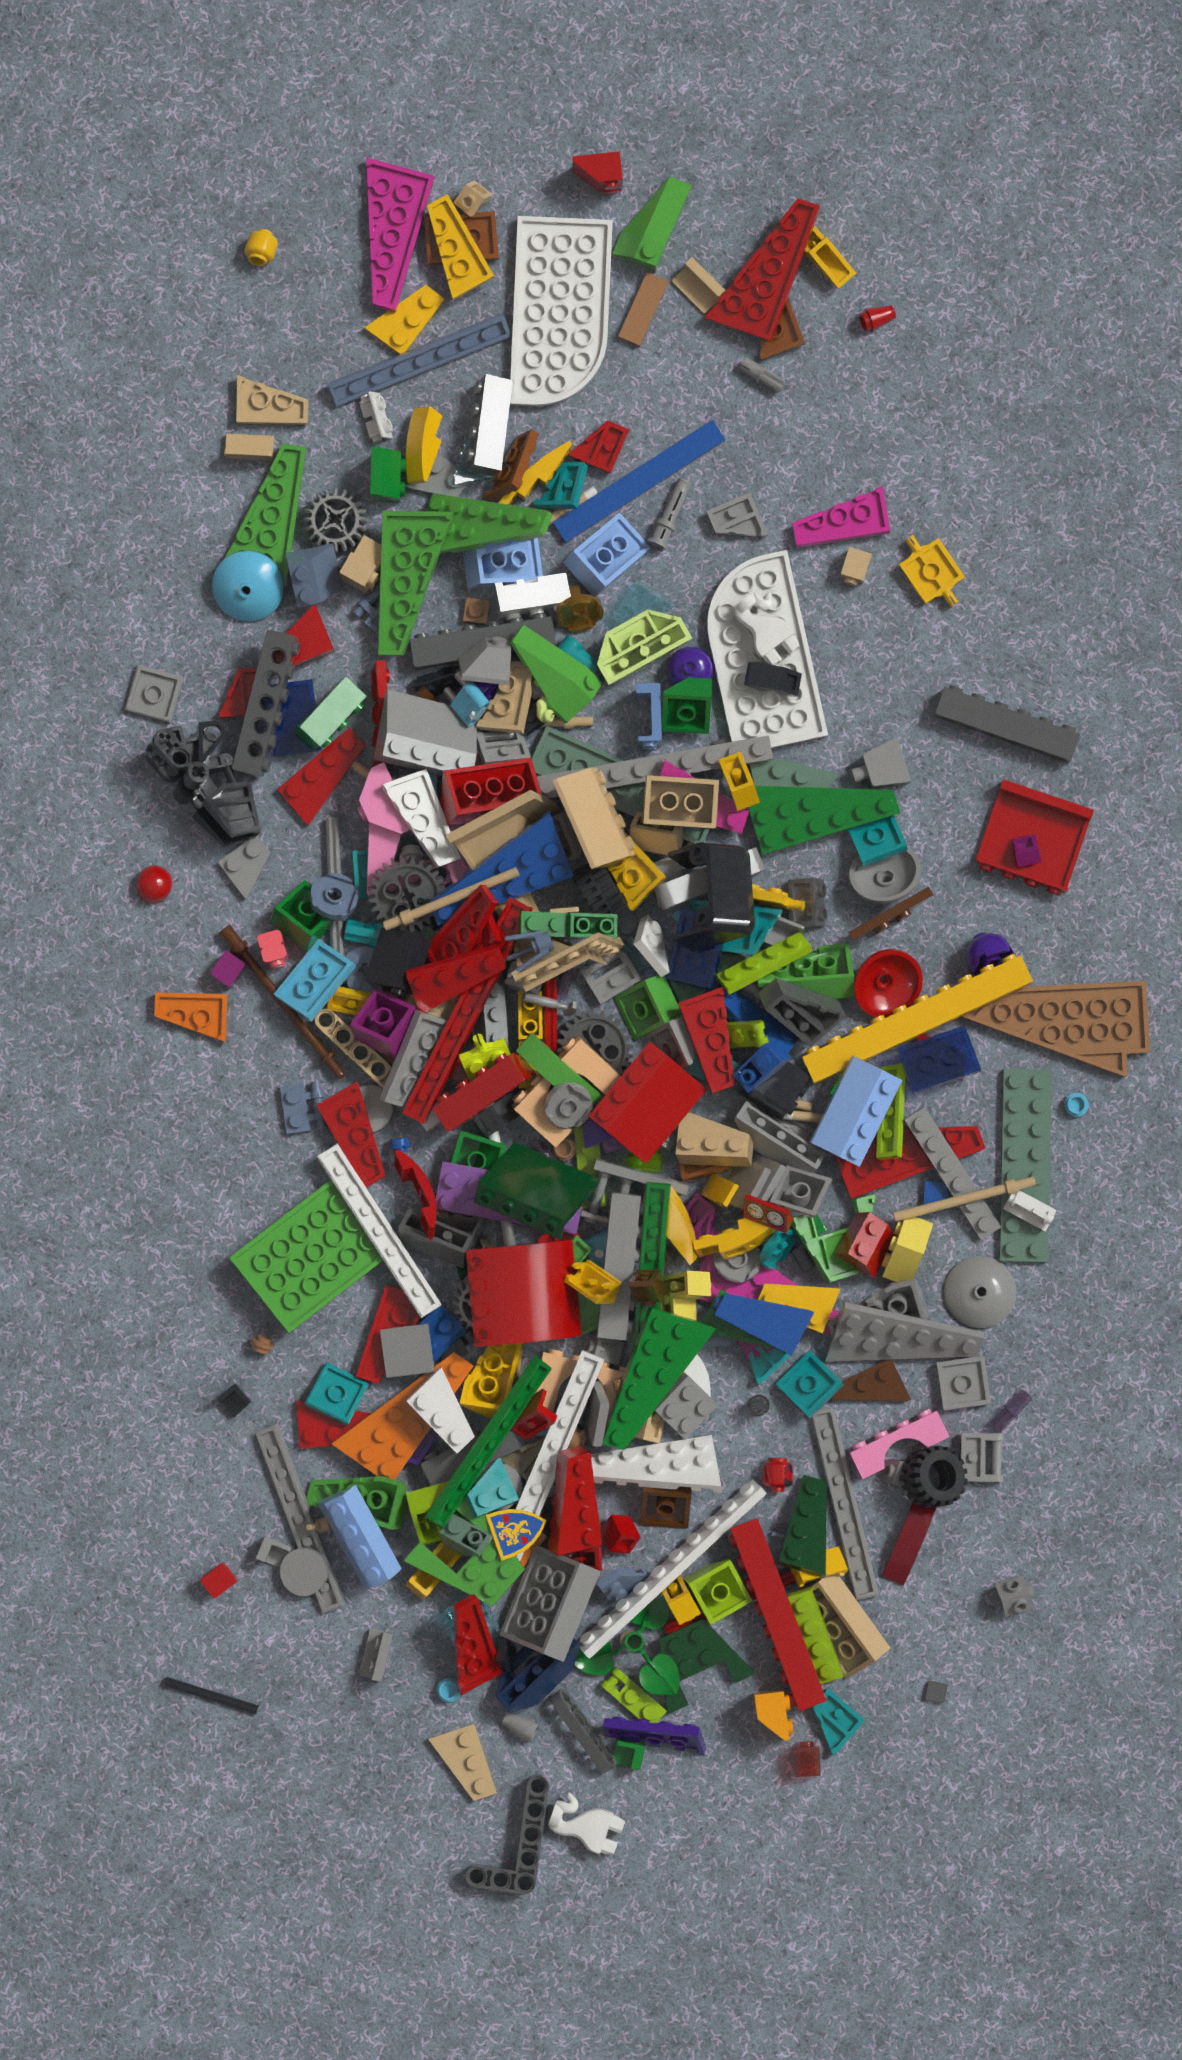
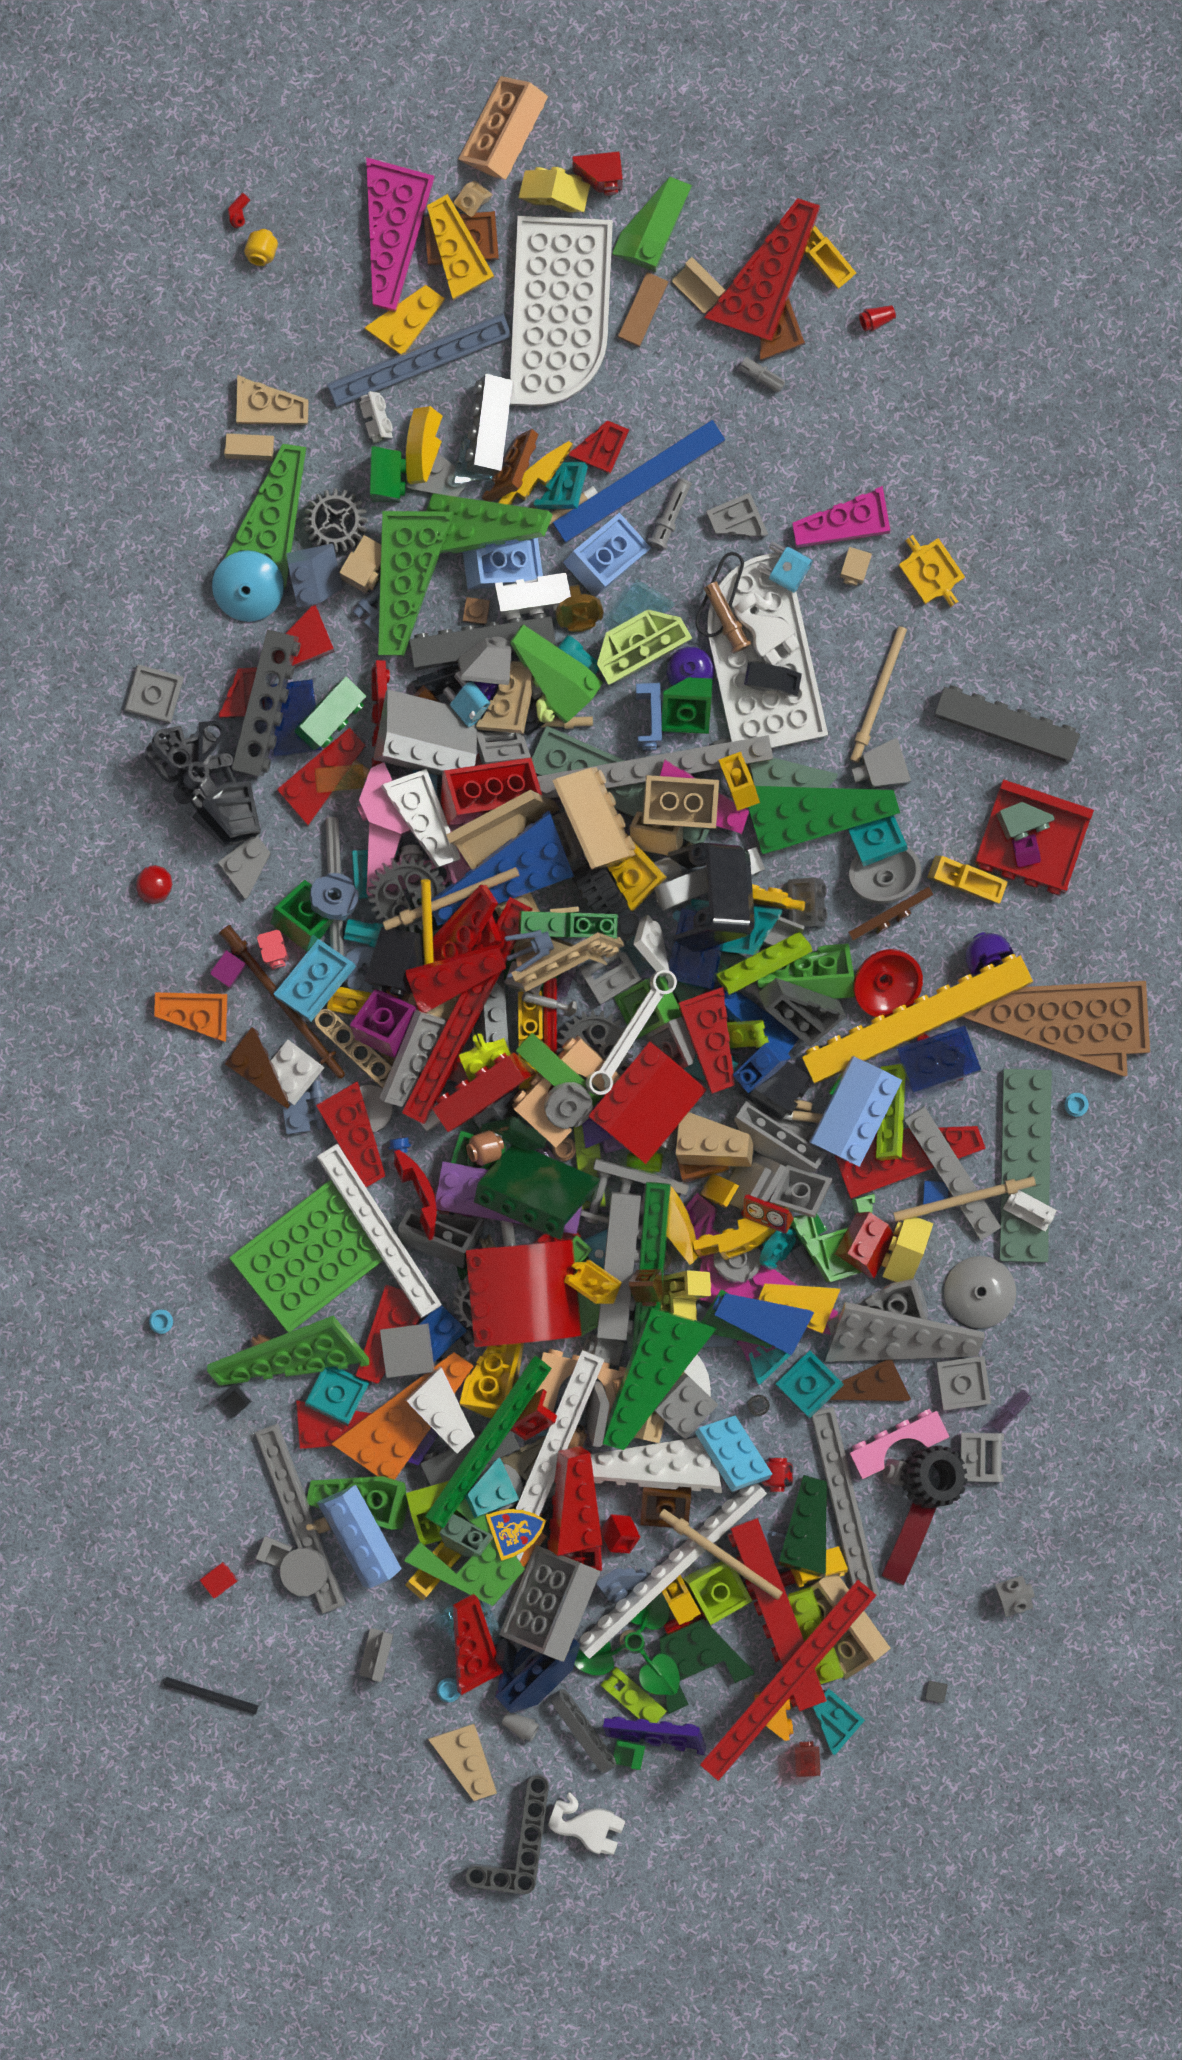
(161, 1321): none -> medium azure plate
(235, 211): none -> red arm
(252, 1063): none -> reddish brown wing
(294, 1353): none -> bright green wing
(295, 1070): none -> white plate
(339, 778): none -> clear yellow tile
(427, 921): none -> yellow bar
(485, 1148): none -> nougat head
(503, 127): none -> light nougat slope
(516, 1133): none -> clear green wing
(555, 189): none -> light yellow brick
(631, 1032): none -> white piece
(682, 1527): none -> tan bar
(731, 627): none -> medium nougat pin
(732, 596): none -> black piece
(733, 1453): none -> medium azure plate
(788, 1680): none -> red plate
(790, 568): none -> medium azure piece
(862, 738): none -> tan bar
(967, 879): none -> yellow slope
(1022, 818): none -> sand green slope

